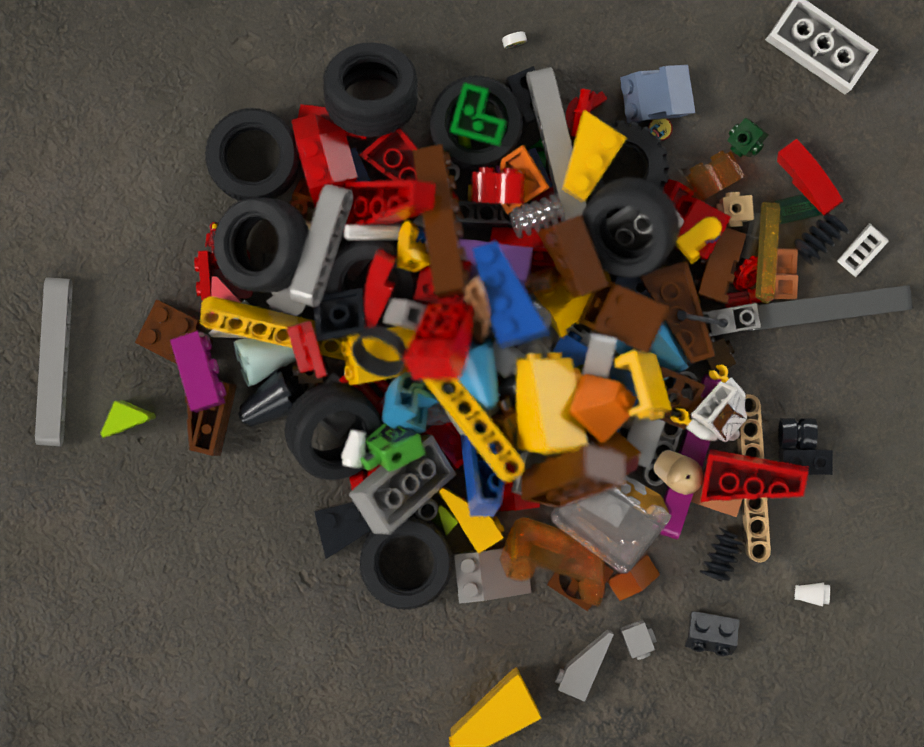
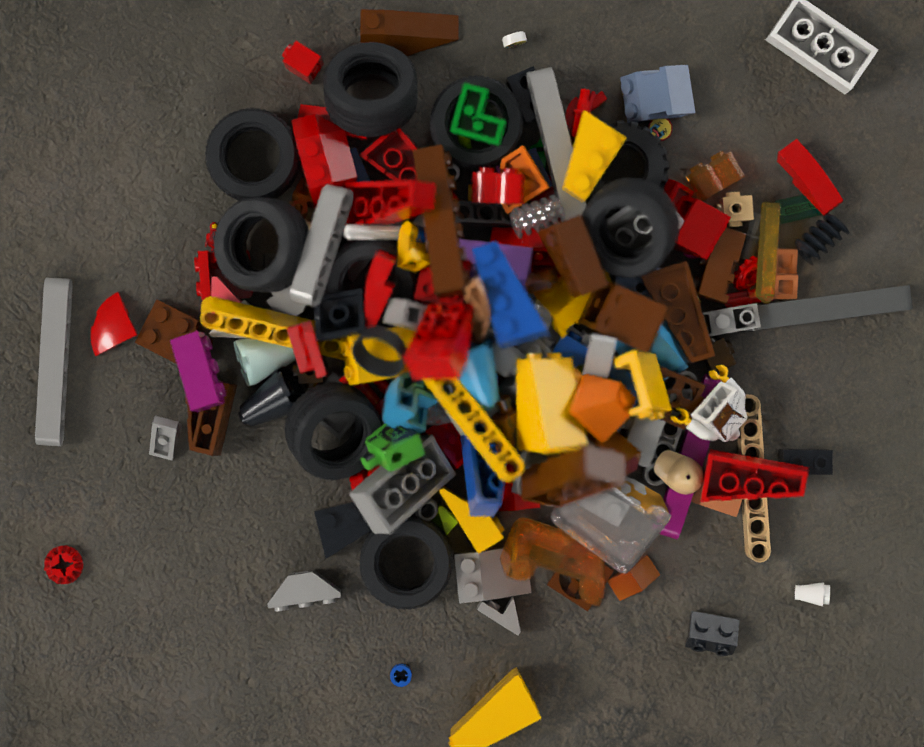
(69, 555): none -> red gear
(111, 325): none -> red brick
(123, 417): lime slope -> none
(164, 437): none -> light grey slope
(302, 61): none -> red brick
(304, 589): none -> light grey slope
(354, 449): white cone -> none
(401, 683): none -> blue bush
(408, 30): none -> reddish brown wedge
(507, 618): none -> light grey slope
(582, 669): light grey slope -> none
(638, 639): light grey brick -> none
(682, 315): black hinge -> none
(696, 238): yellow leg -> none
(723, 556): black piece -> none
(754, 135): dark green brick -> none
(797, 433): black wheel -> none
(882, 241): white slope -> none

